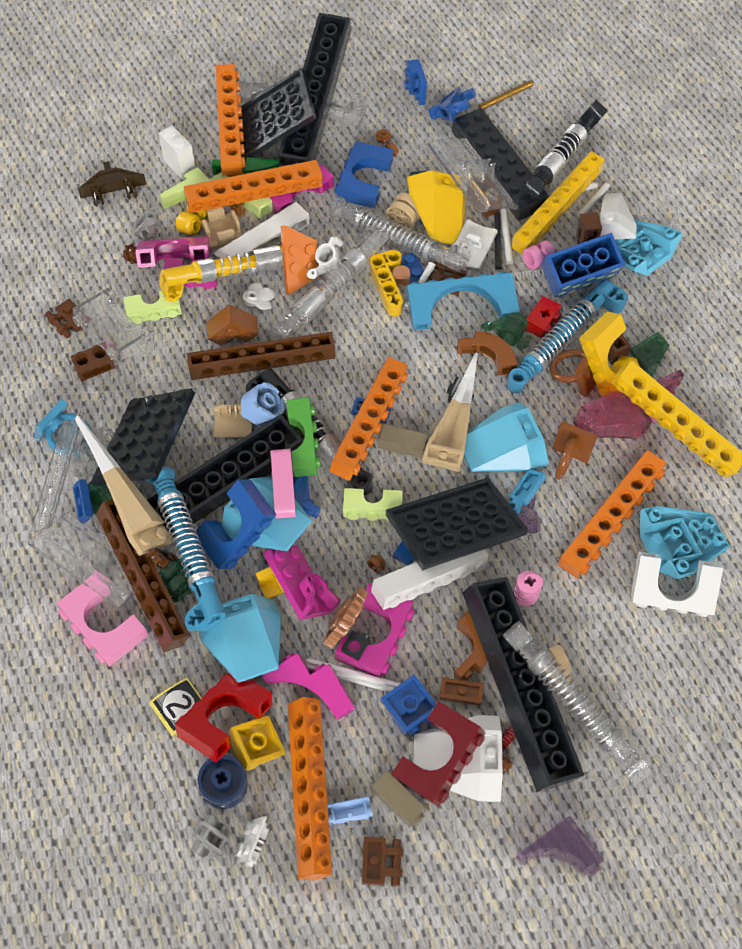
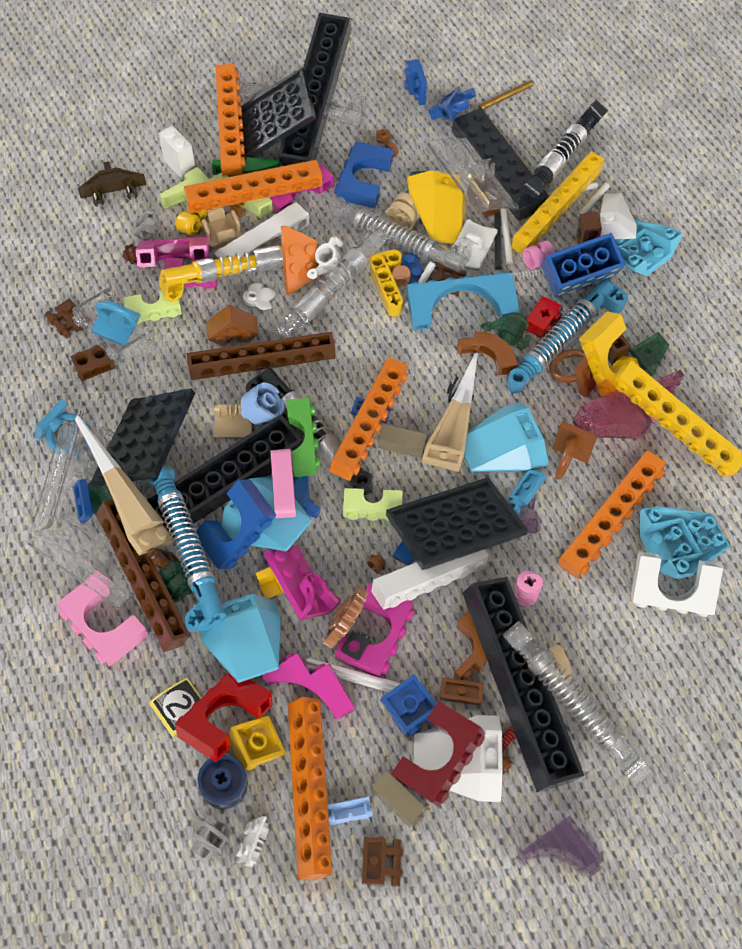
(114, 322): none -> dark azure tile

